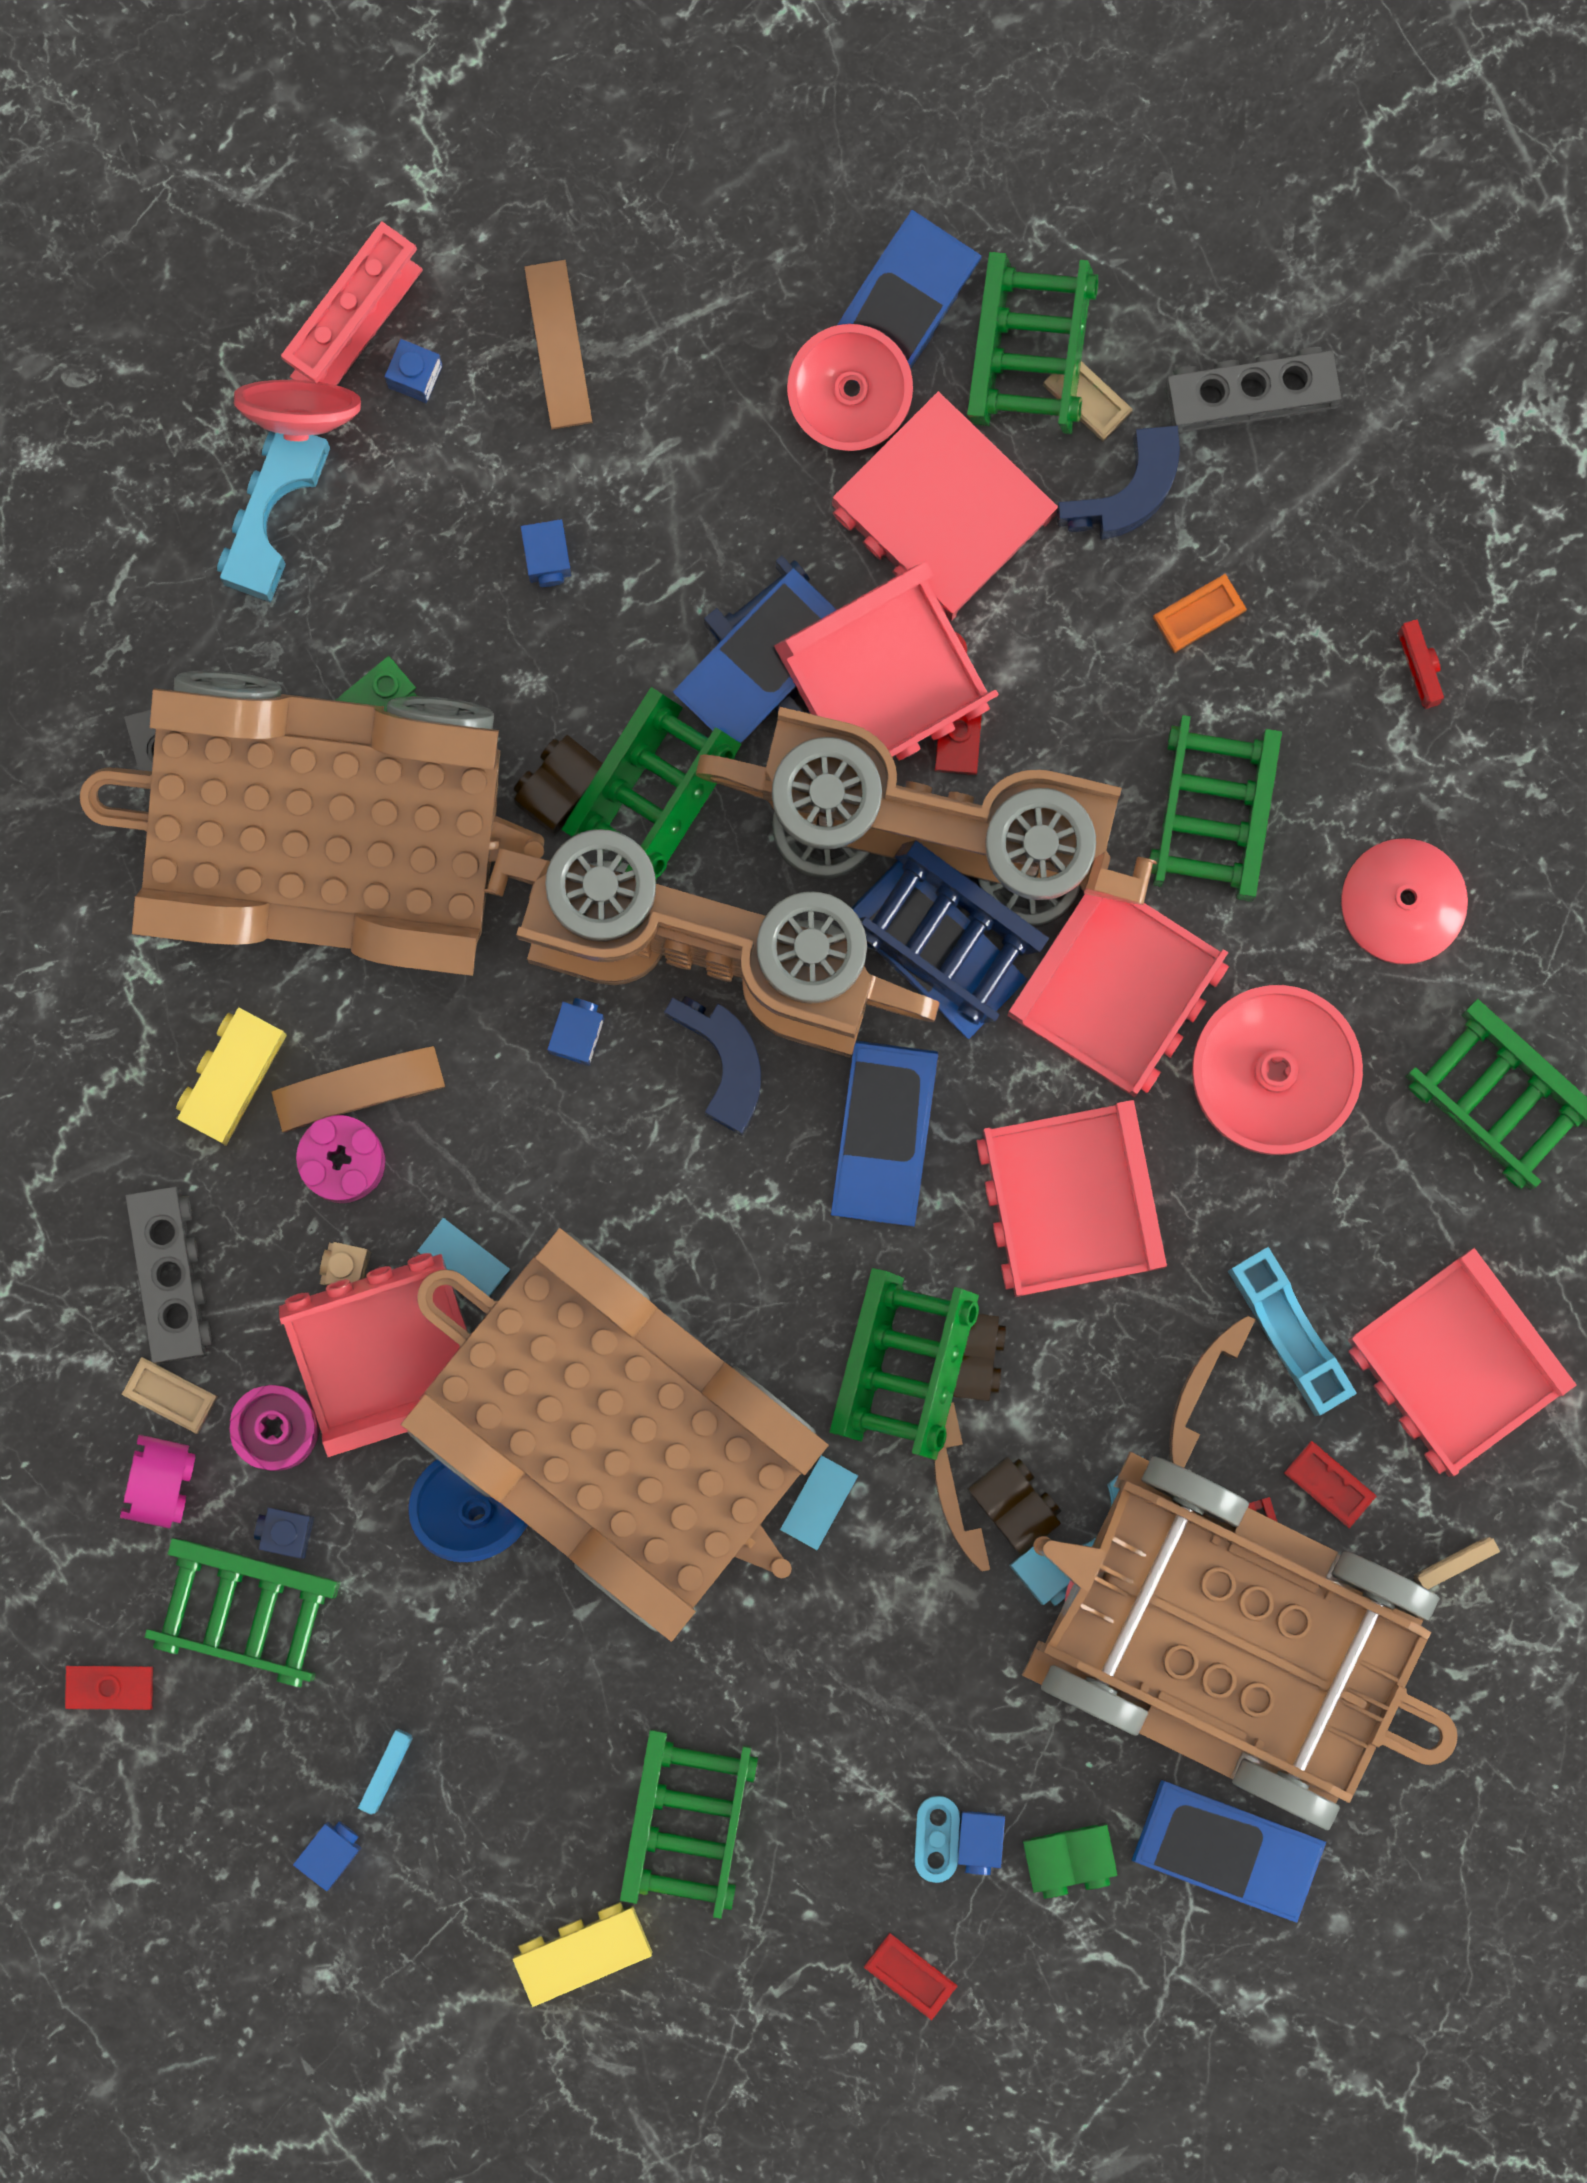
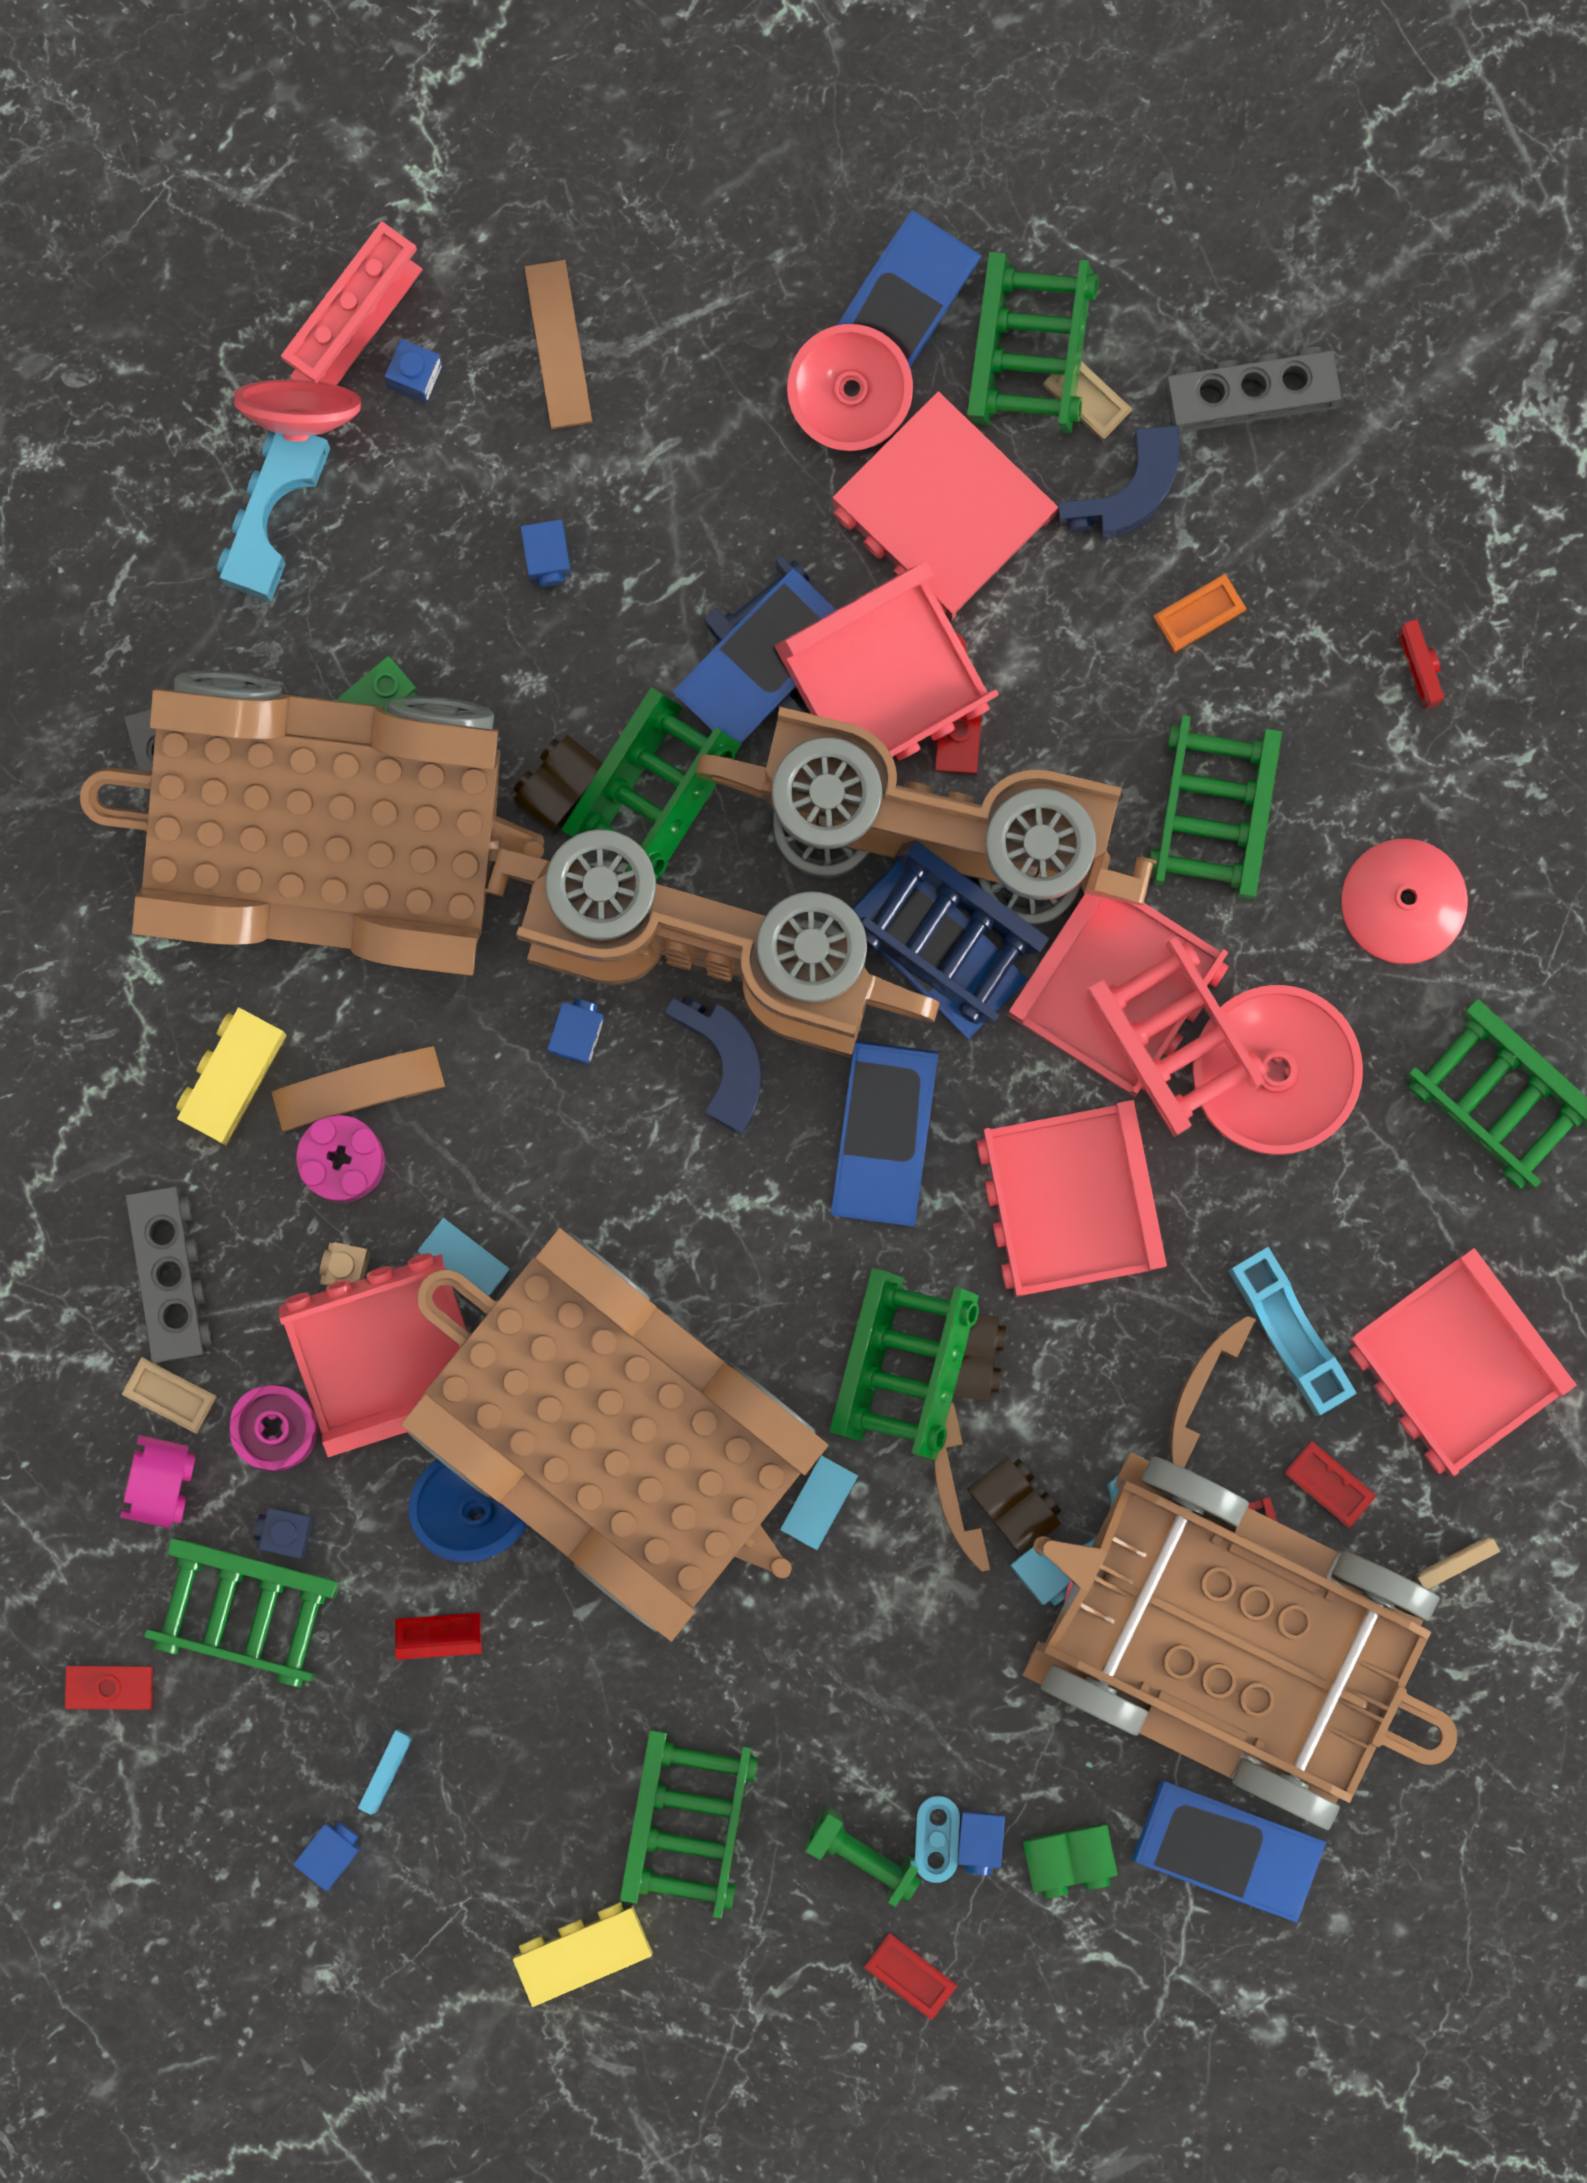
(438, 1636): none -> red plate
(830, 1838): none -> green fence
(1156, 1072): none -> coral fence

